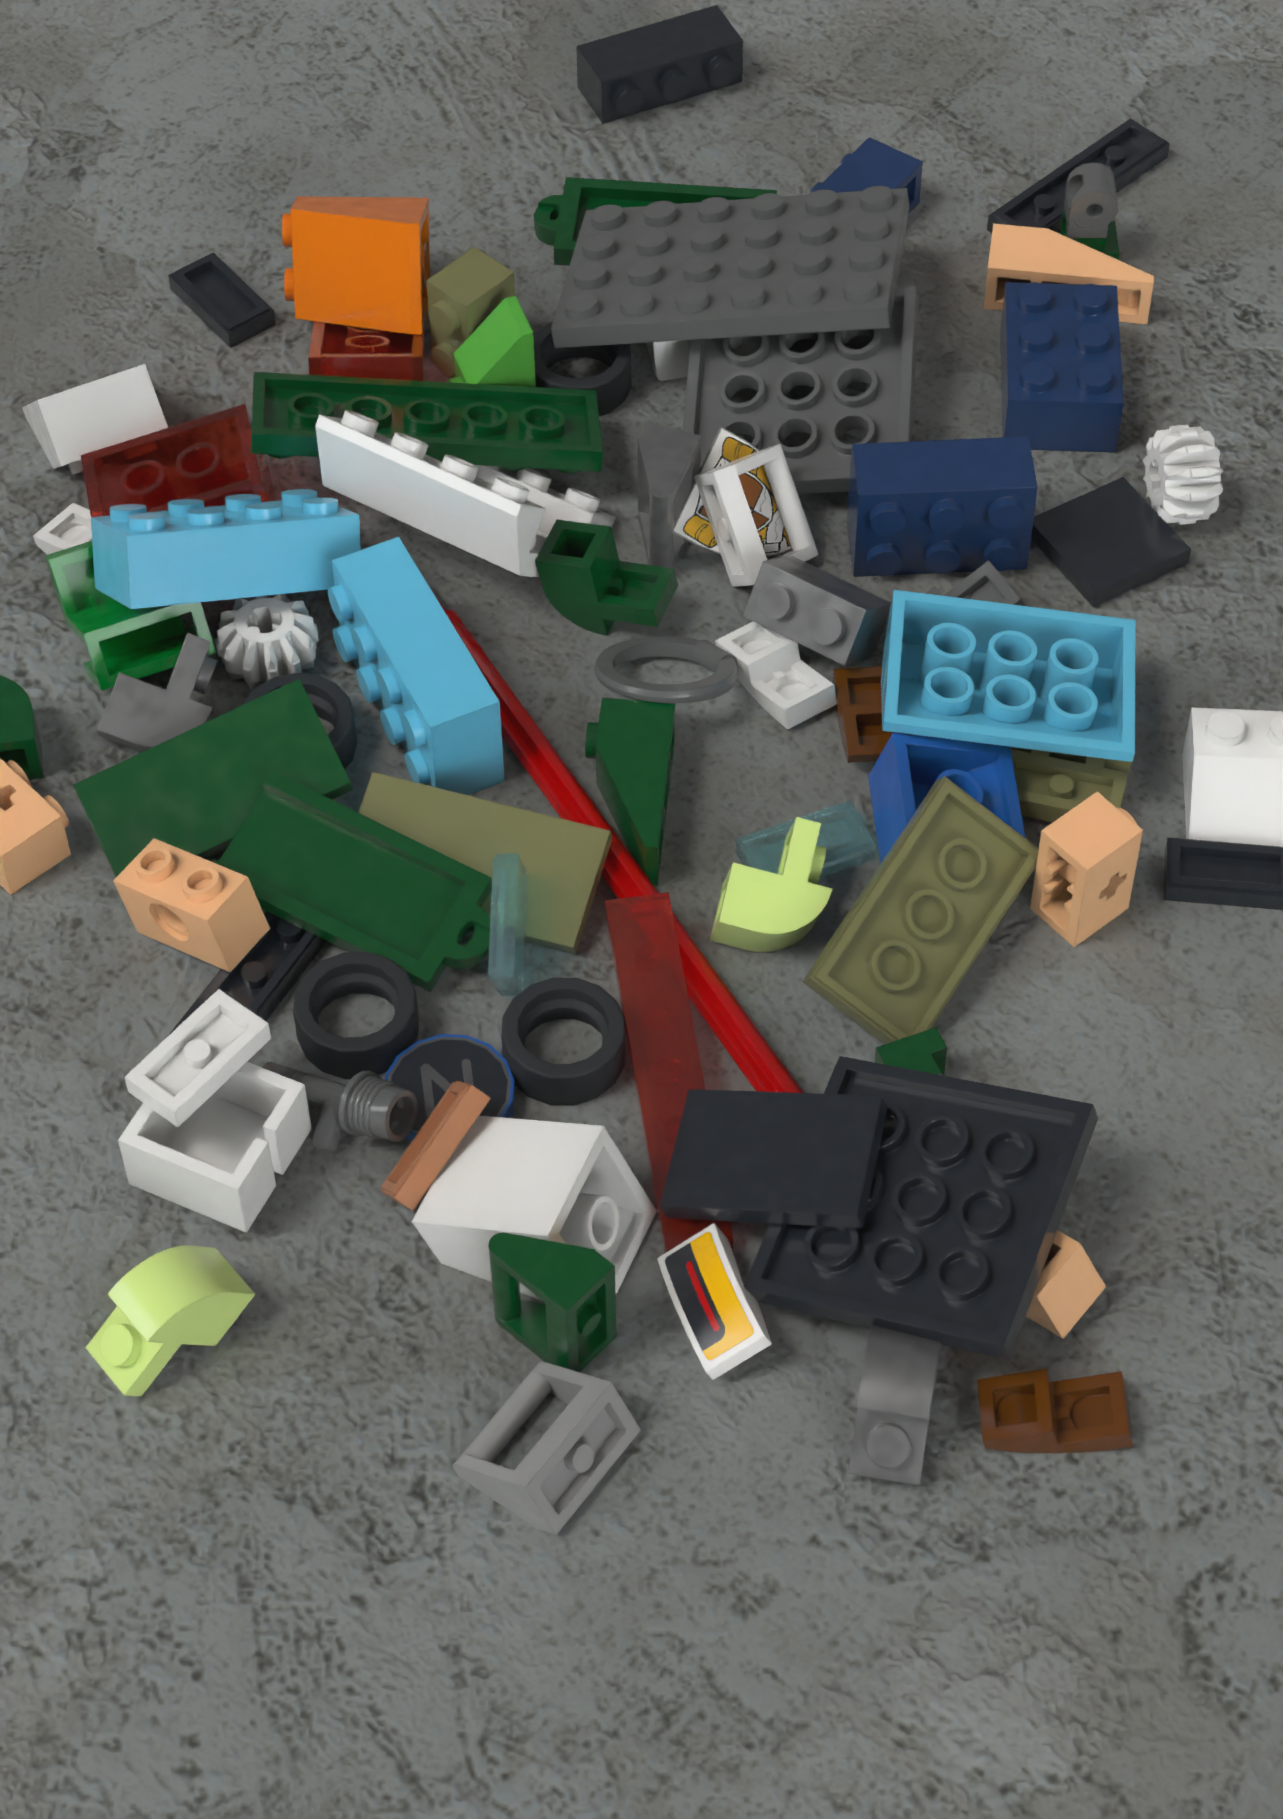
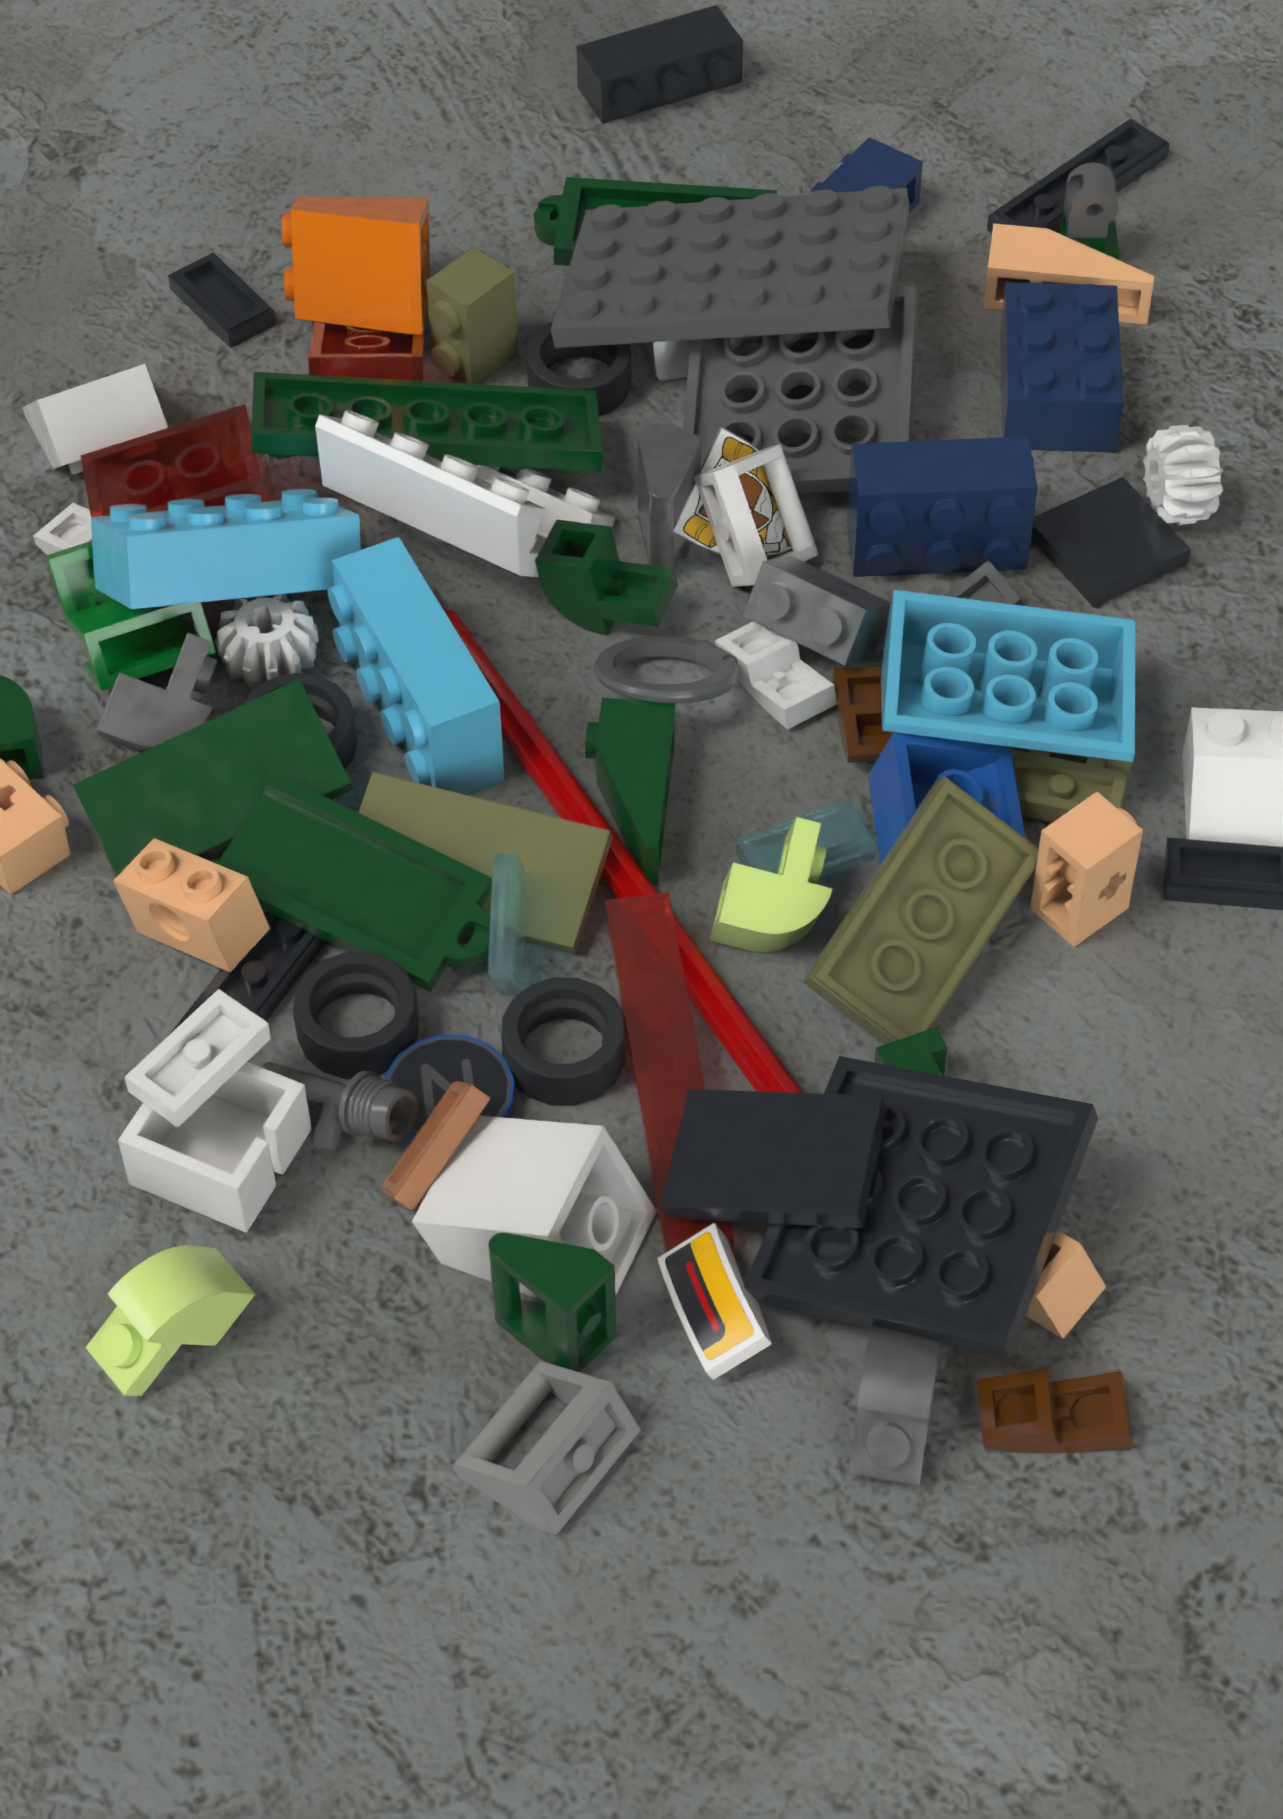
(498, 350): bright green slope -> none

